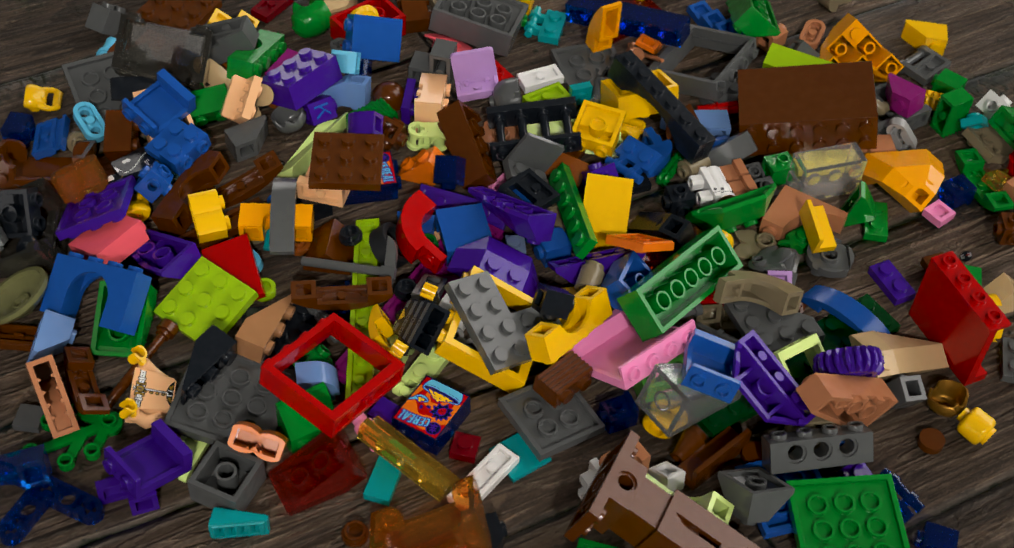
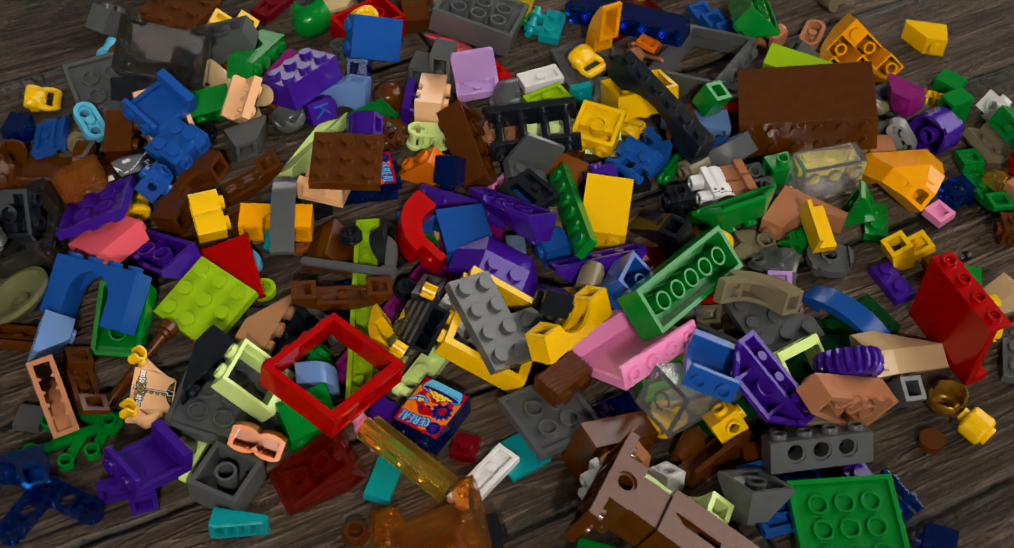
(209, 129): none -> black plate
(240, 397): none -> yellowish green window
(348, 61): medium azure panel -> none
(583, 56): none -> yellow piece
(602, 435): none -> reddish brown wedge
(639, 242): orange plate -> none
(711, 98): none -> green brick
(725, 421): none -> yellow brick
(904, 250): none -> yellow brick
(927, 68): dark grey plate -> none
(937, 129): none -> dark purple brick
(974, 120): teal plate -> none

